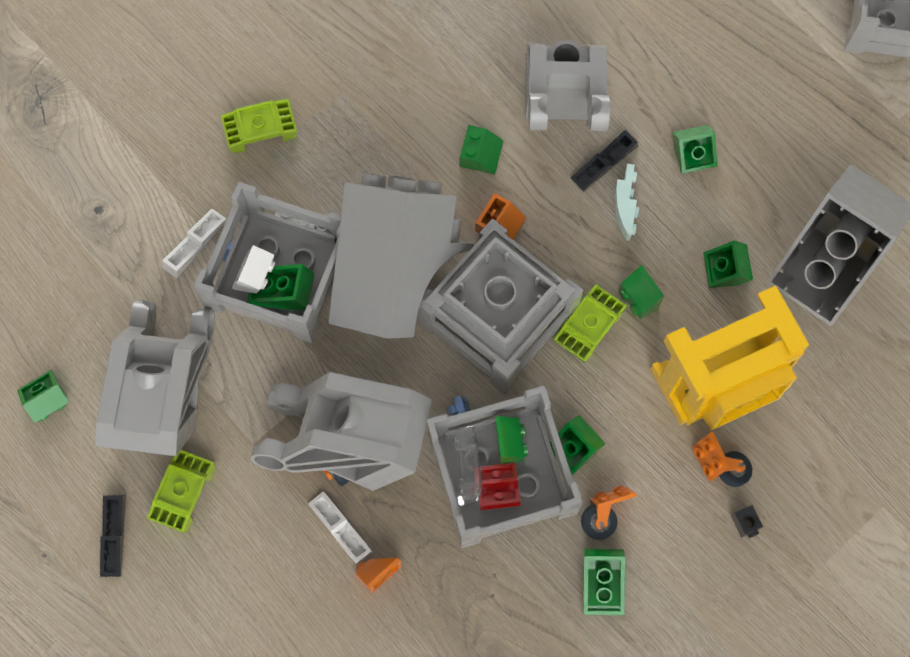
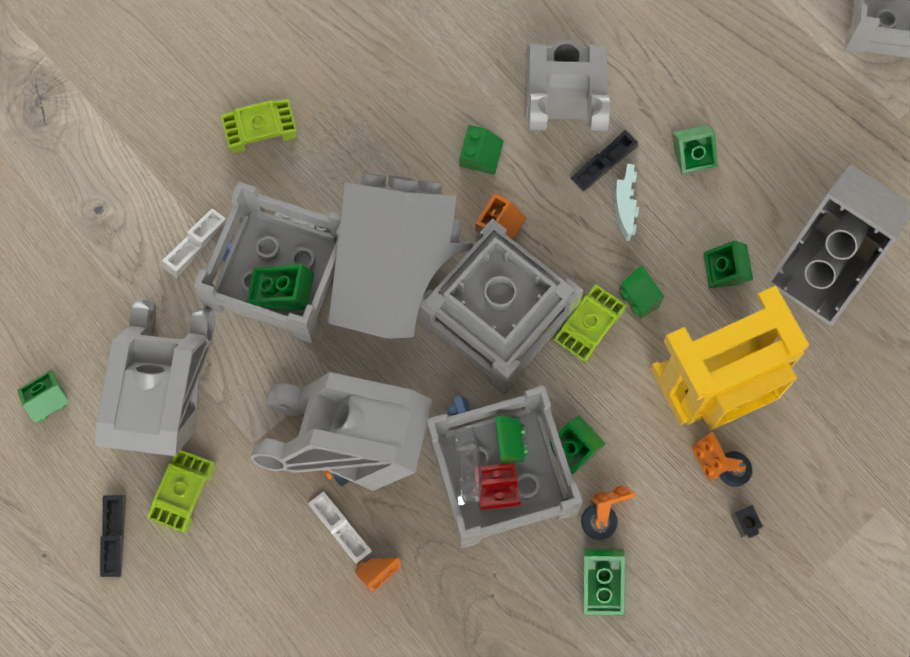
(254, 270): white slope -> none

